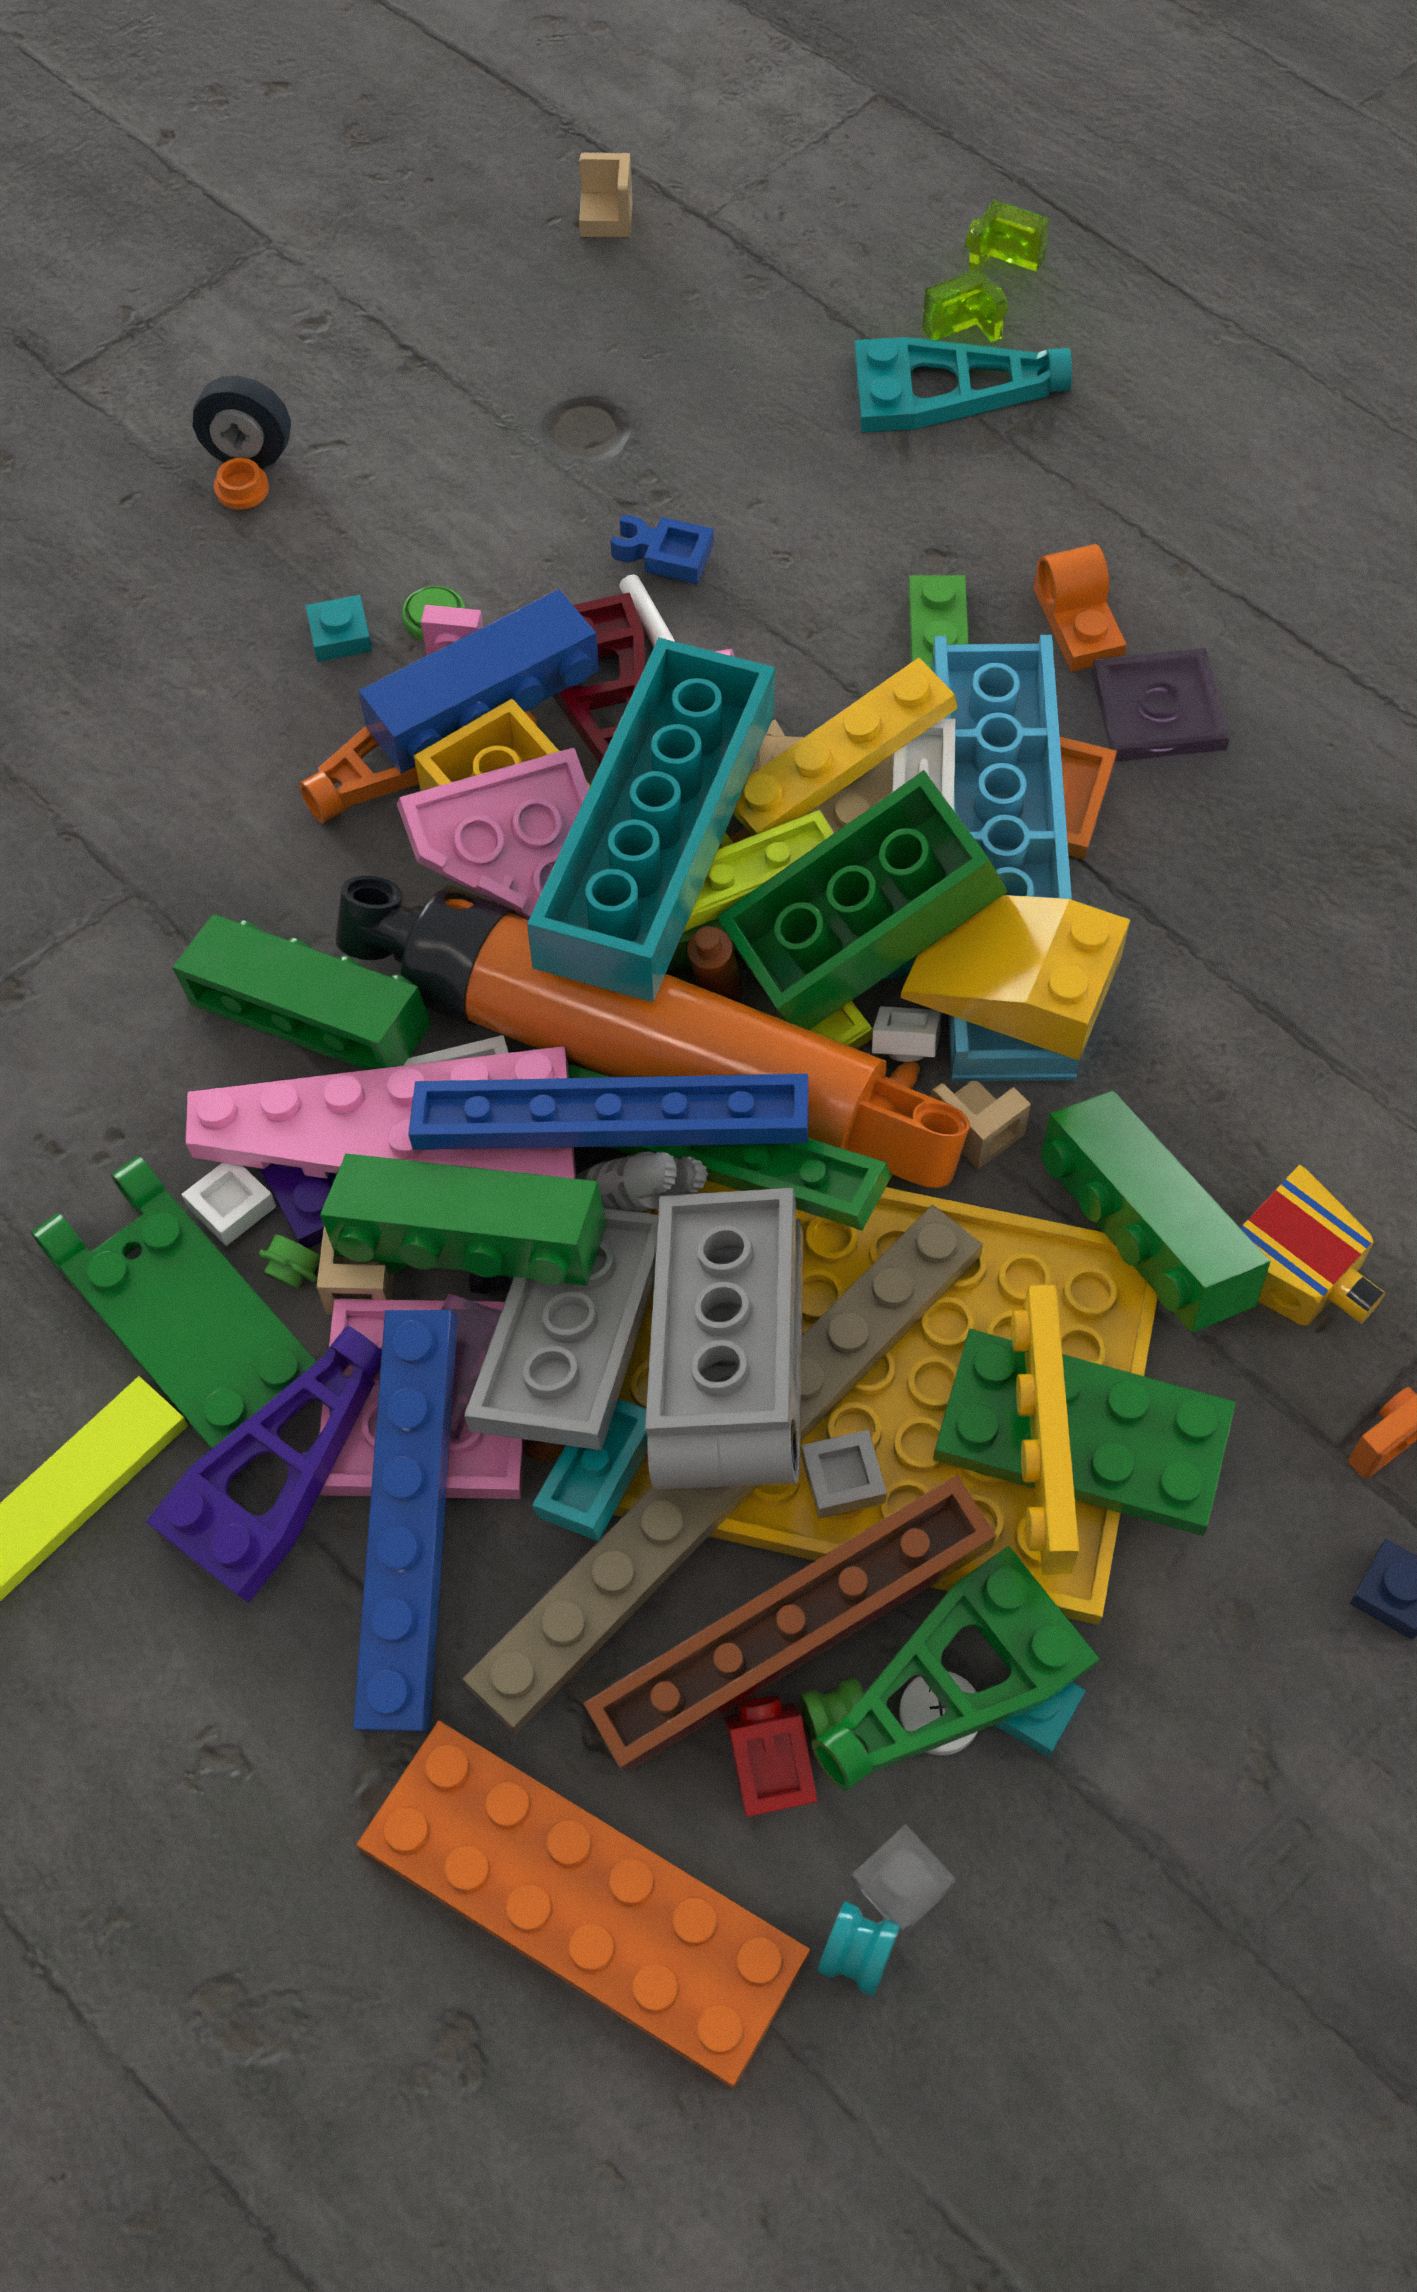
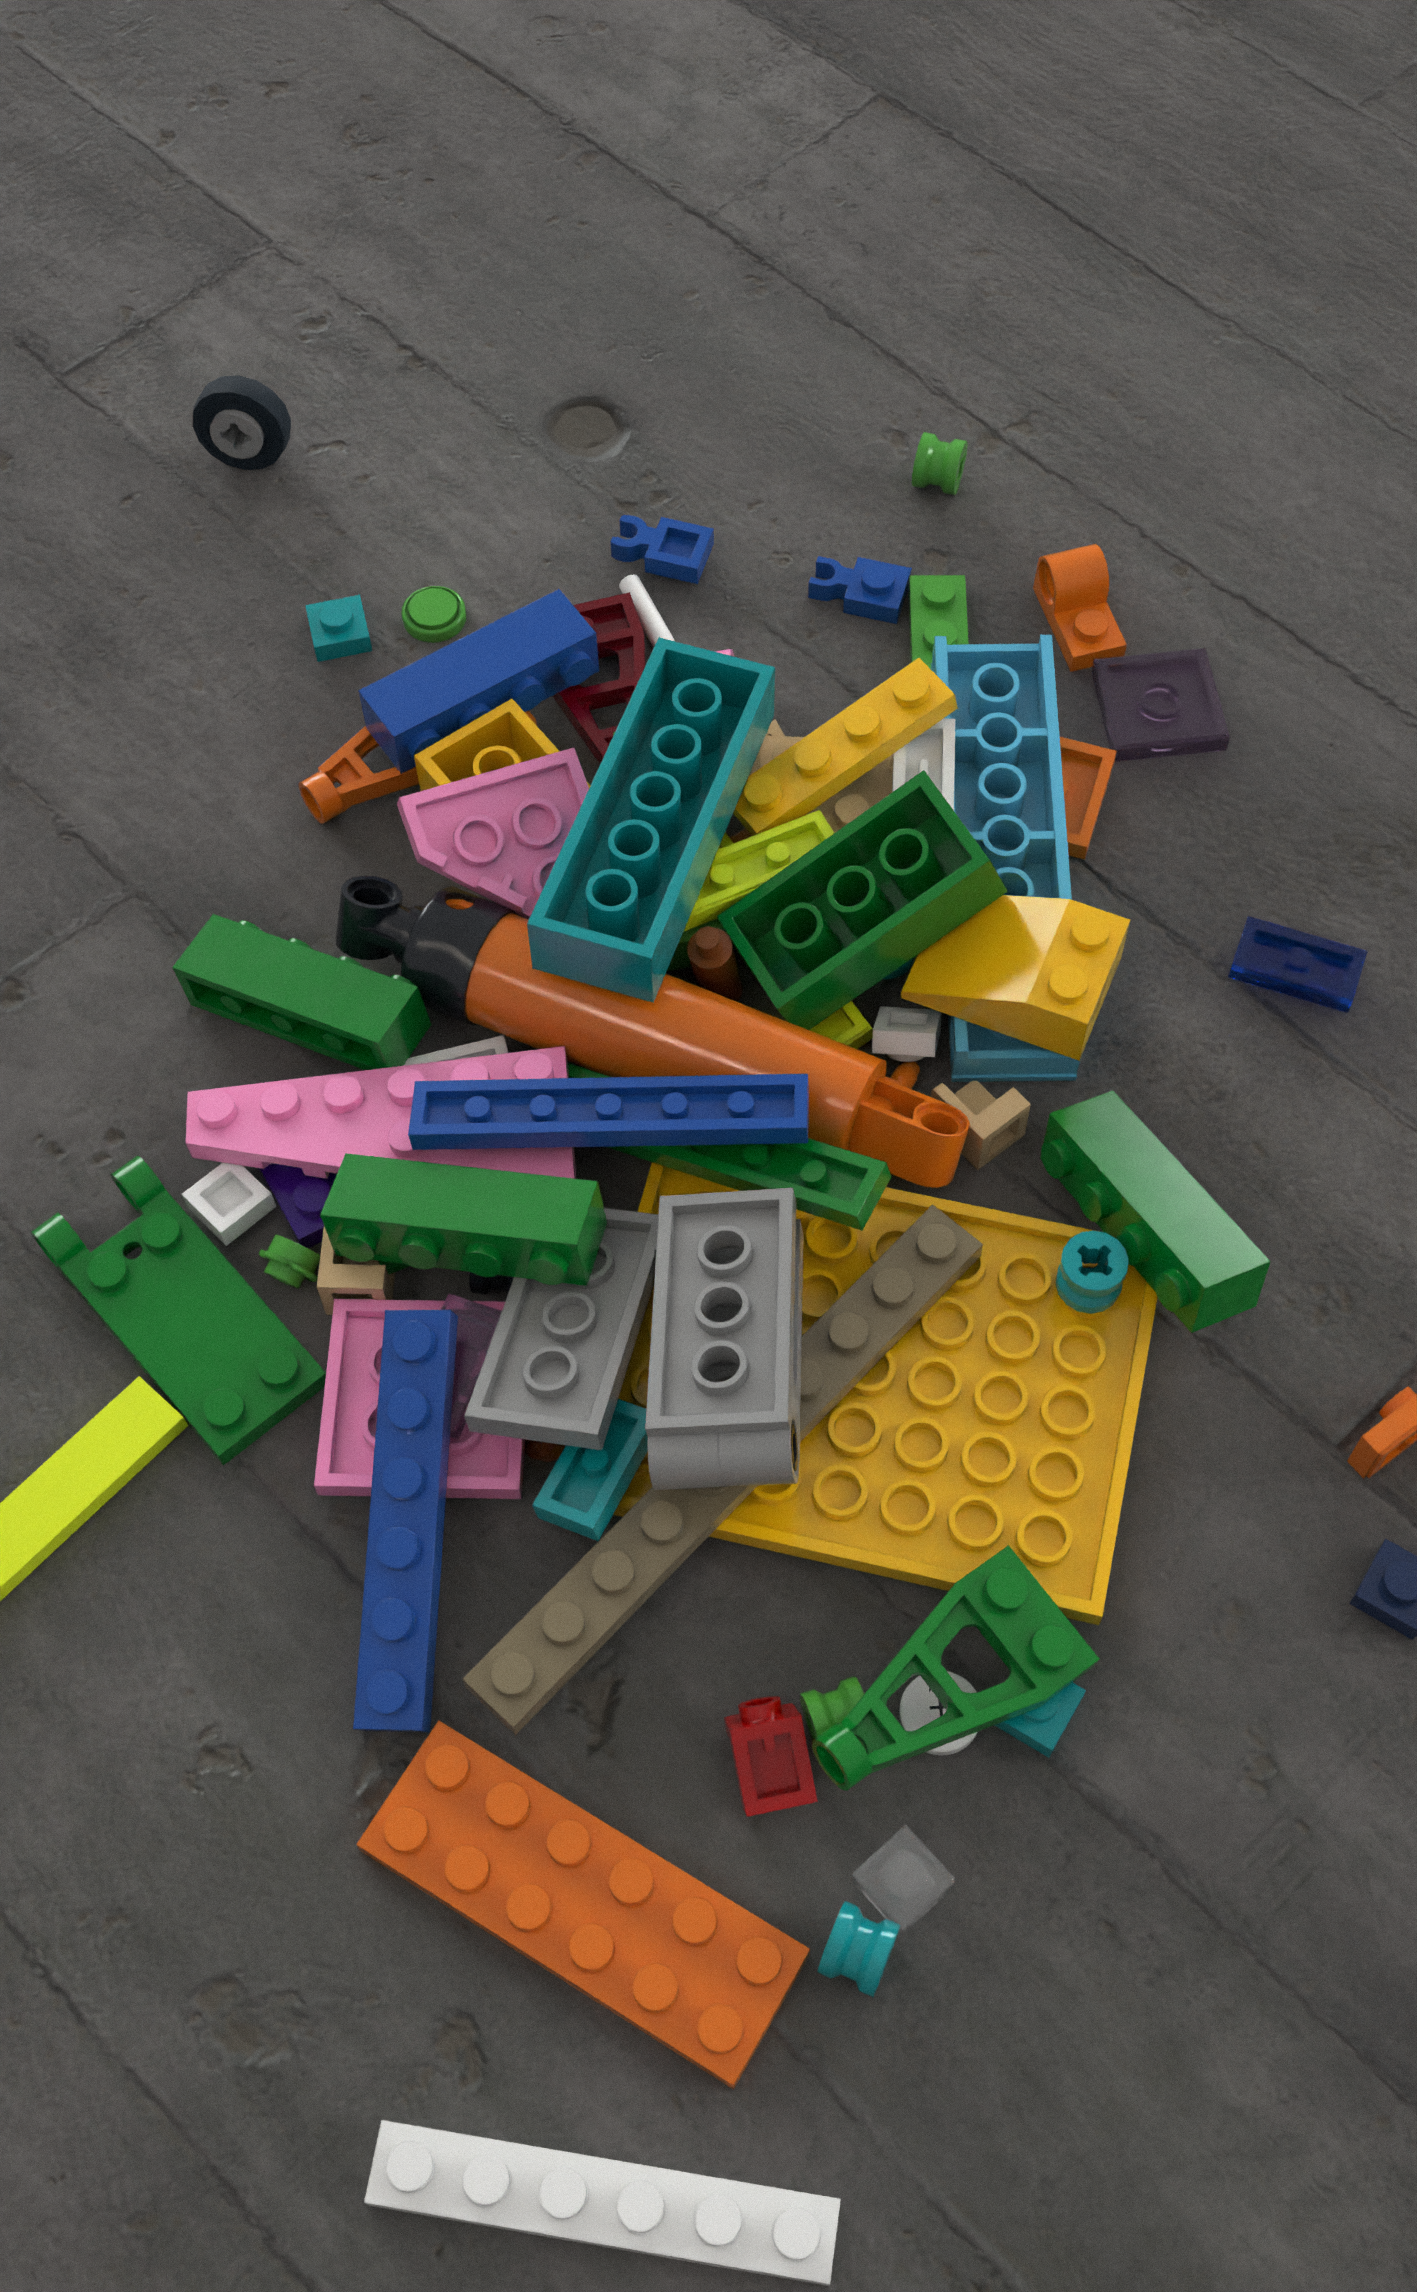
(221, 1534): dark purple plate -> none
(240, 484): orange plate -> none
(447, 624): bright pink plate -> none
(604, 2202): none -> white plate
(605, 195): tan panel -> none
(641, 1179): light grey hinge -> none
(790, 1624): dark orange brick -> none
(843, 1474): light grey plate -> none
(868, 590): none -> blue plate
(886, 385): teal plate -> none
(939, 463): none -> bright green wheel
(962, 304): clear neon green bracket -> none
(1007, 235): clear neon green bracket -> none
(1047, 1456): yellow plate -> none
(1091, 1288): none -> teal wheel
(1132, 1438): green plate -> none
(1298, 964): none -> clear blue plate
(1312, 1252): torso -> none

